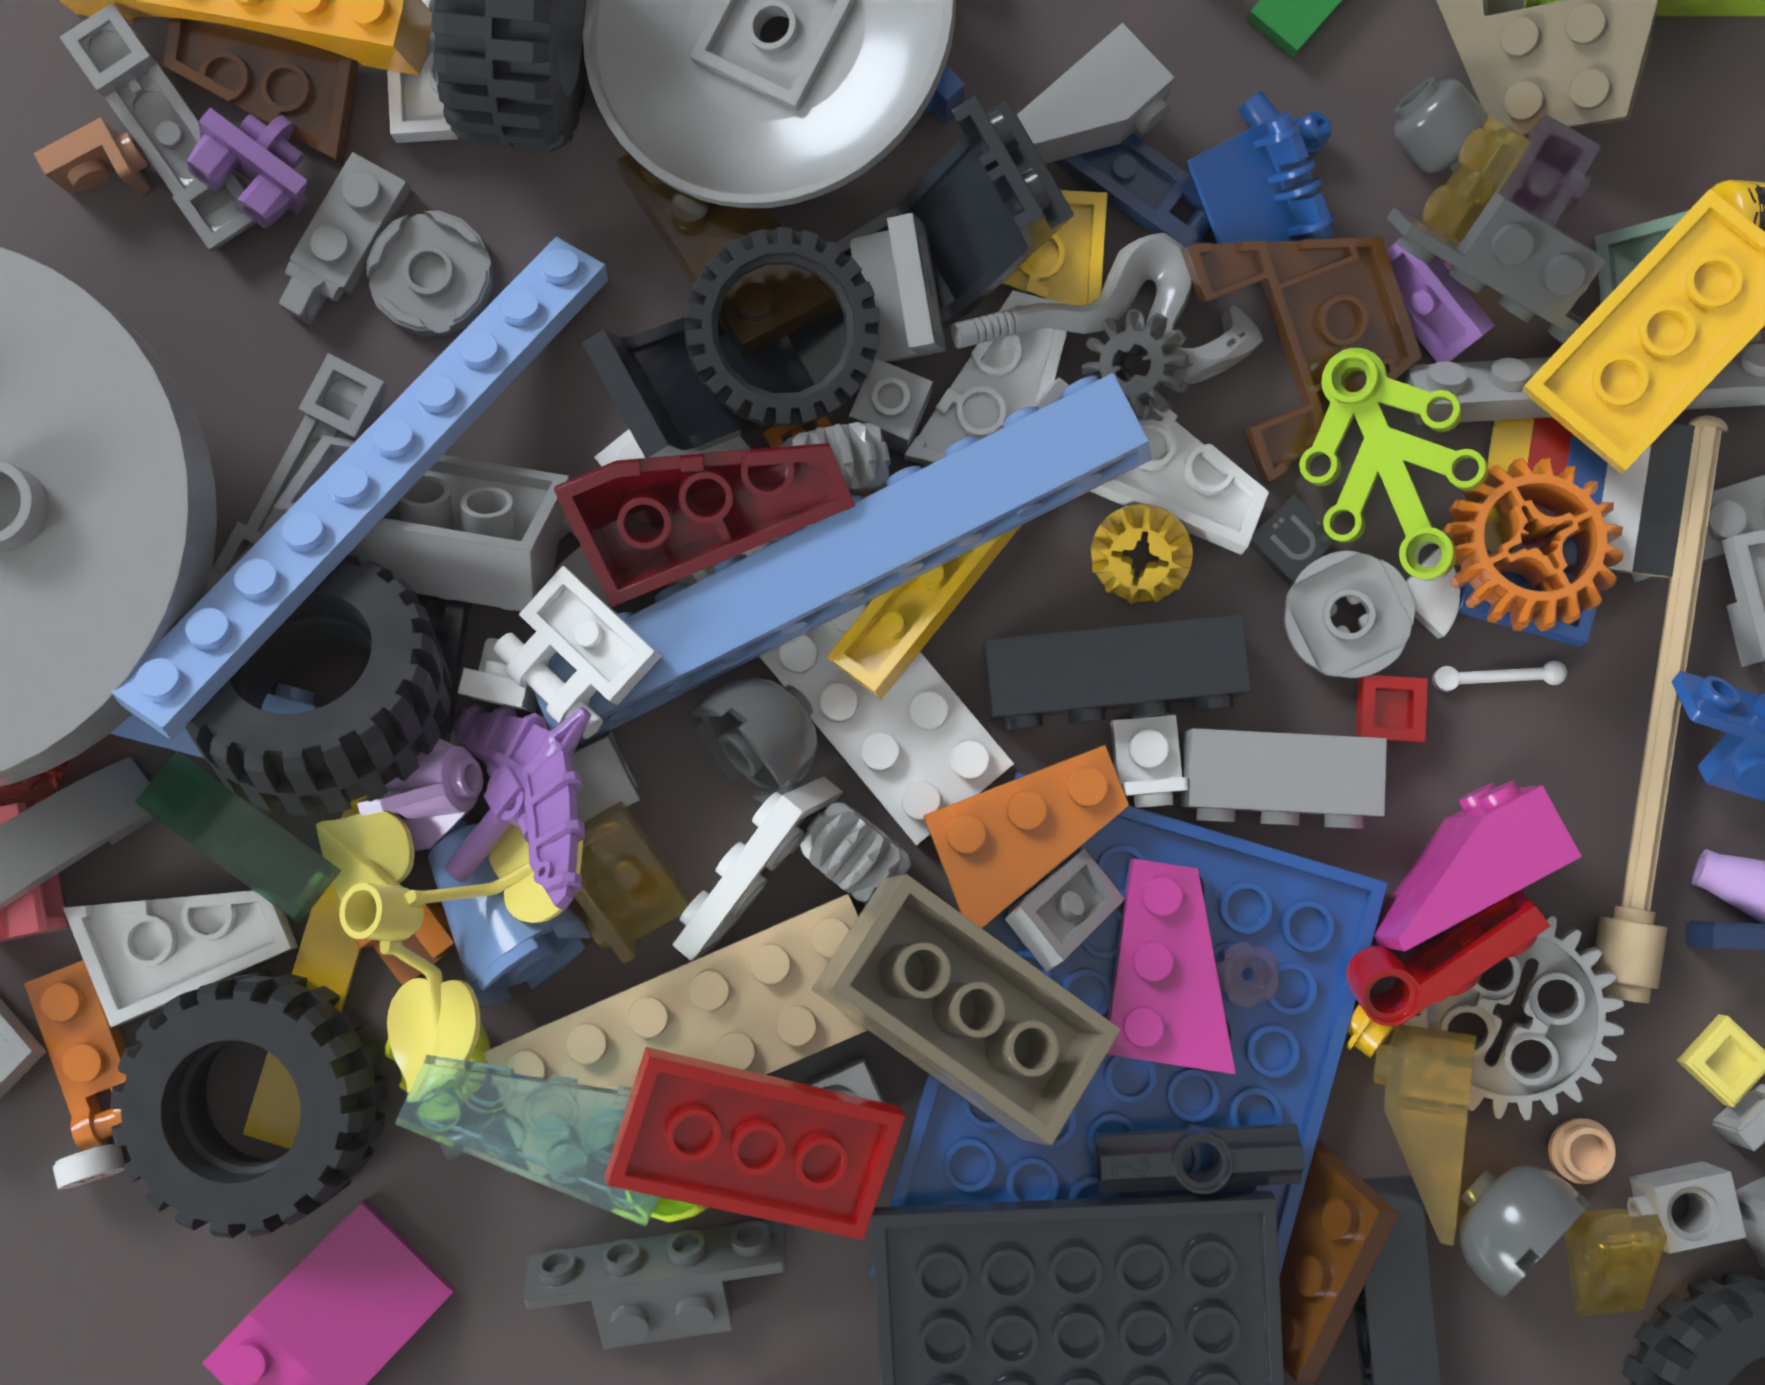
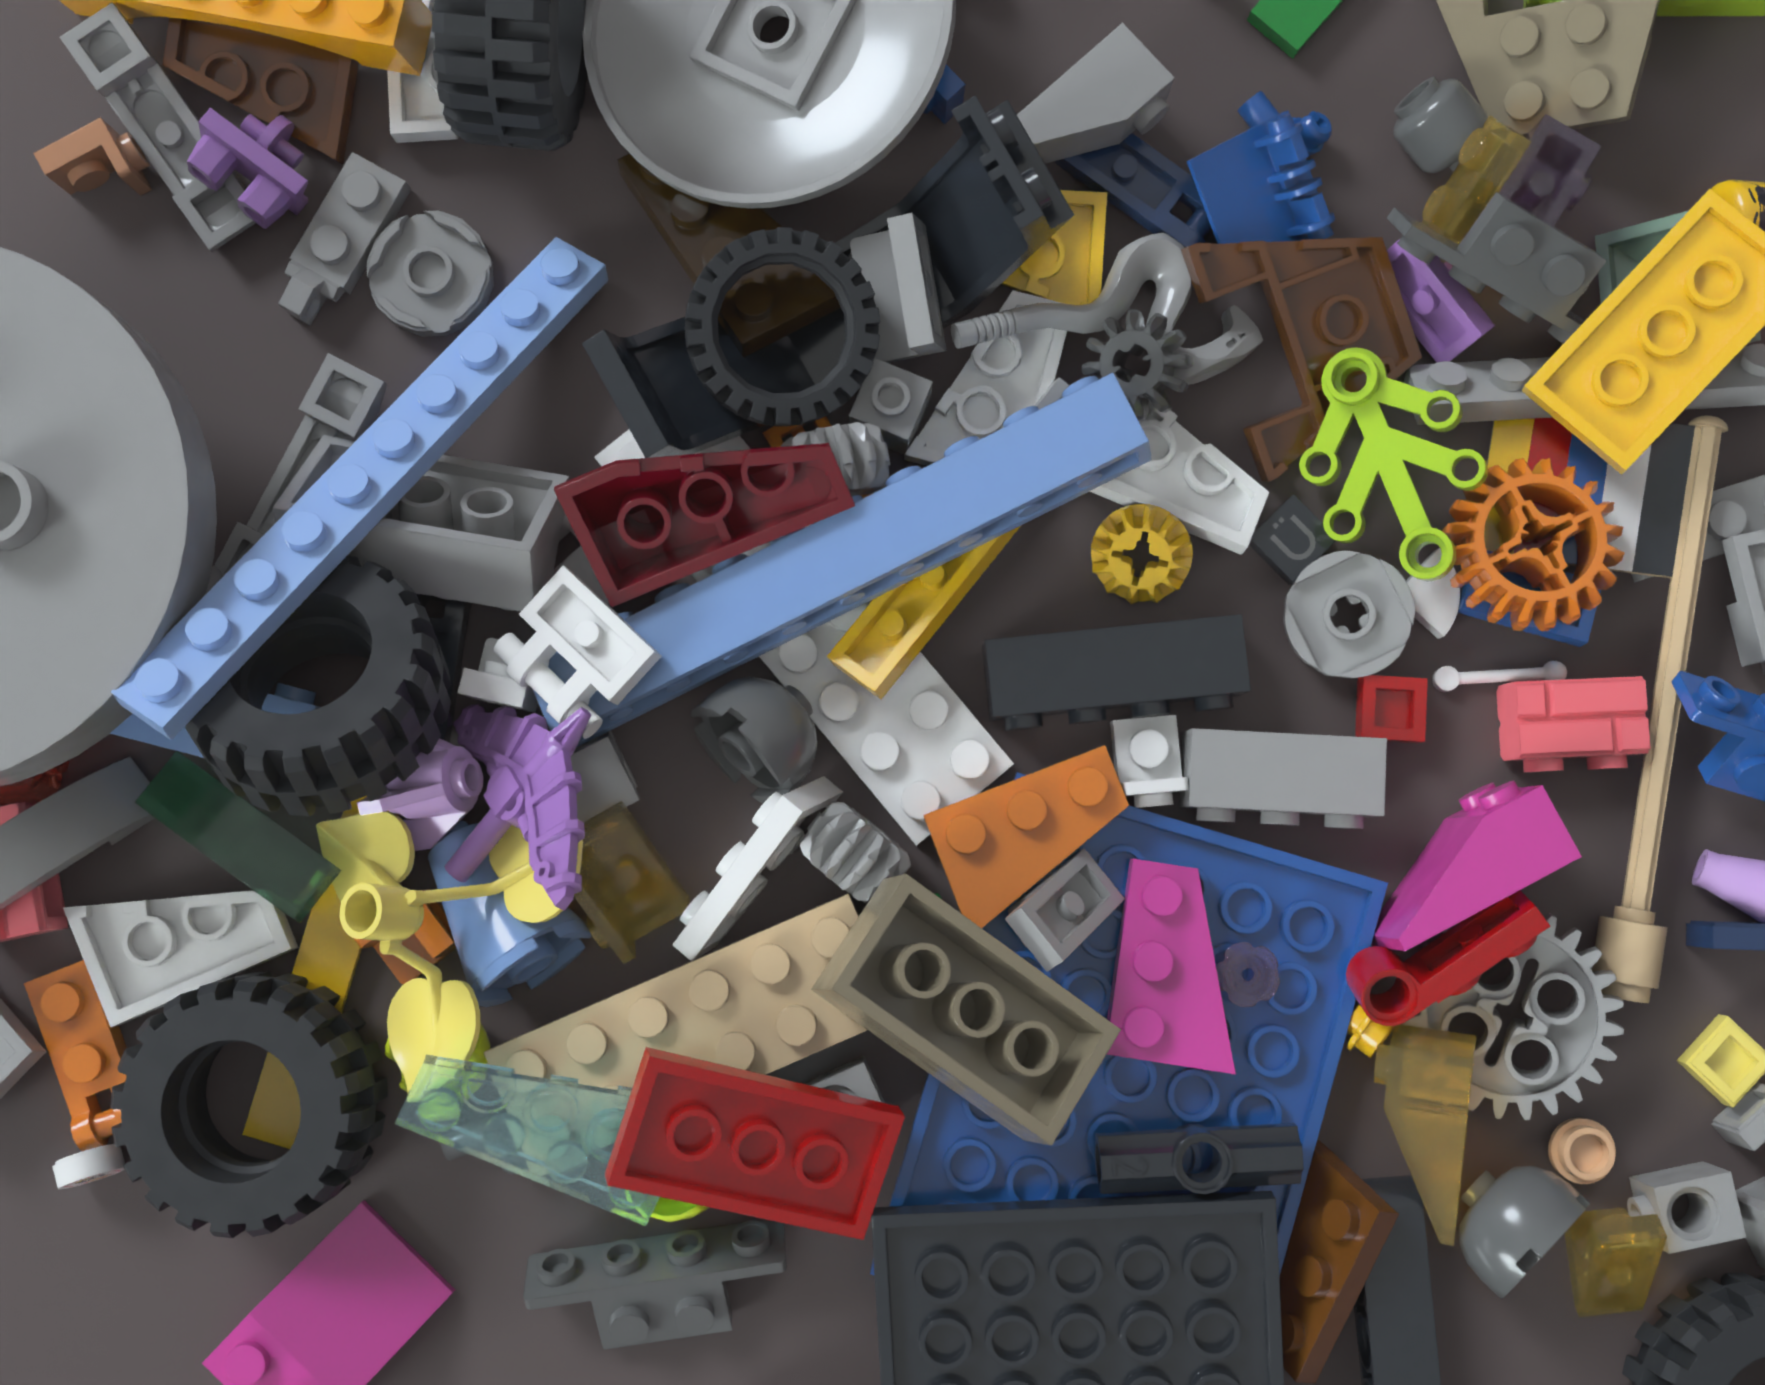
(1573, 720): none -> coral brick

